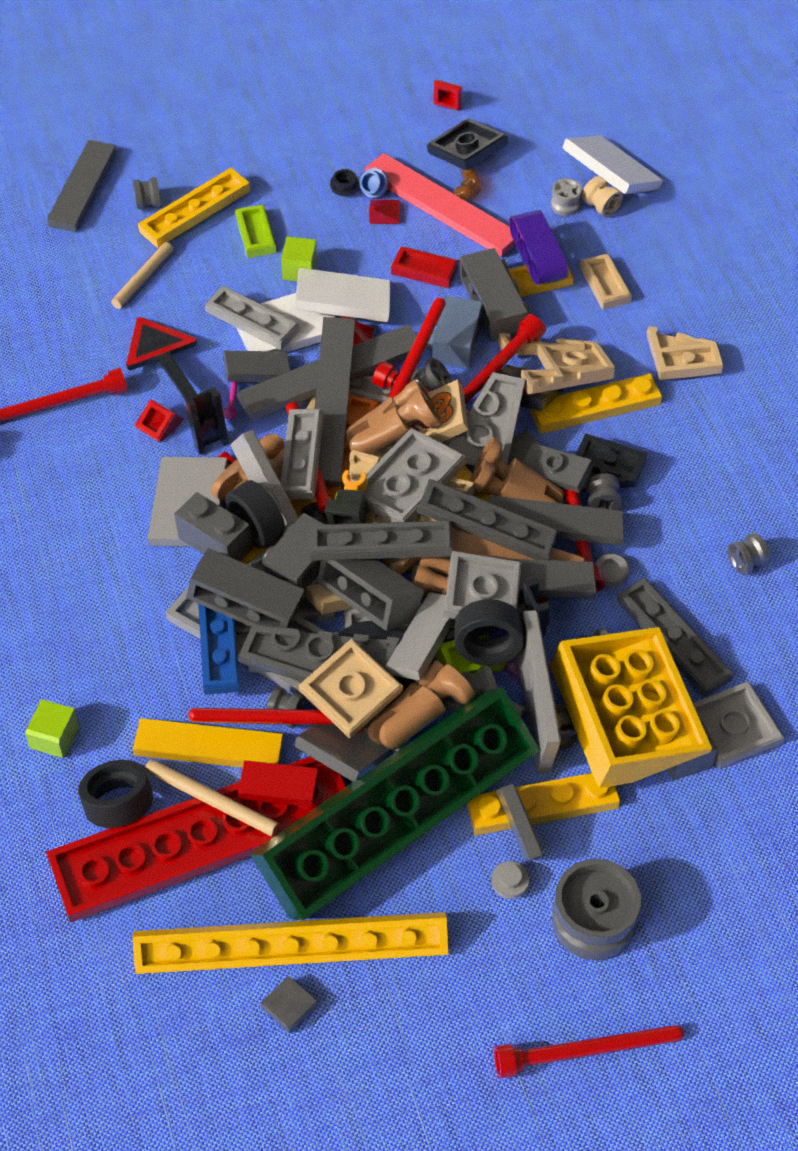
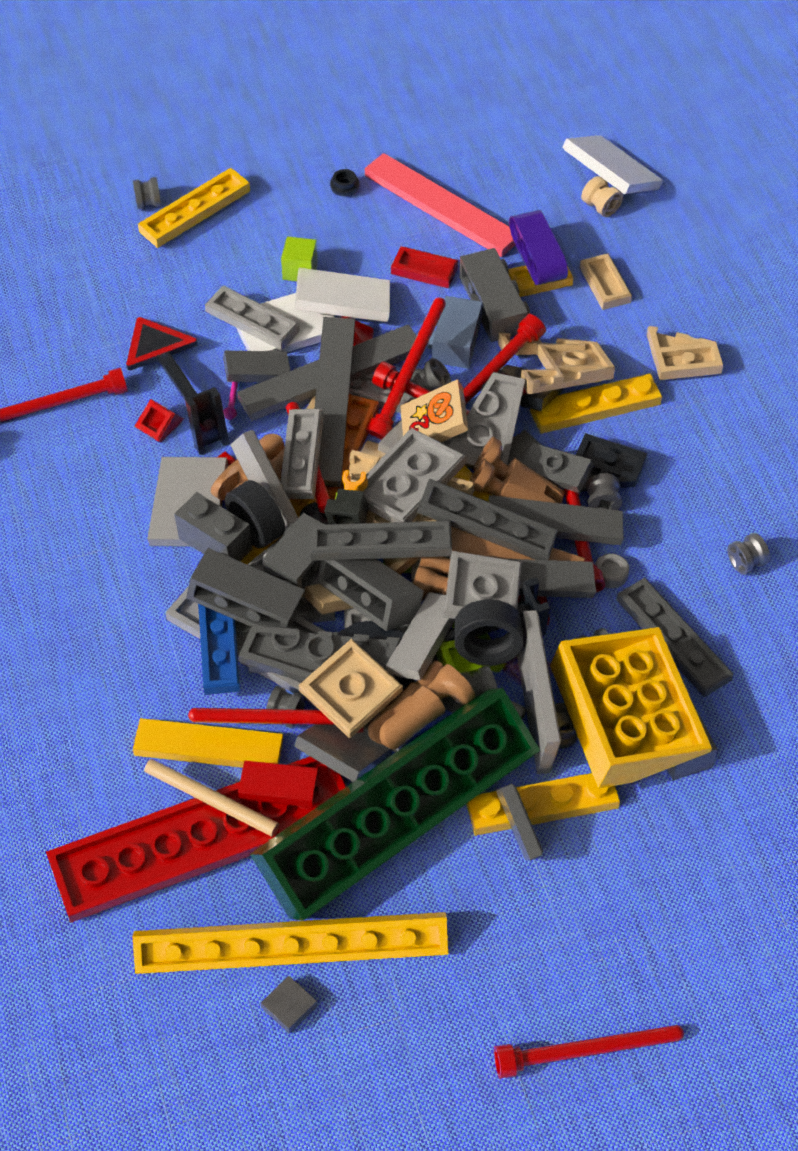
(52, 728): lime piece -> none
(81, 186): dark grey tile -> none
(121, 810): black tyre -> none
(142, 275): tan bar -> none
(255, 231): lime tile -> none
(374, 182): plate -> none
(384, 211): red slope -> none
(392, 418): medium nougat piece -> none
(447, 95): red slope -> none
(467, 144): black tile -> none
(470, 186): clear orange arm -> none
(510, 880): light grey plate -> none
(566, 197): light grey wheel -> none
(596, 909): dark grey wheel -> none
(738, 724): light grey tile -> none

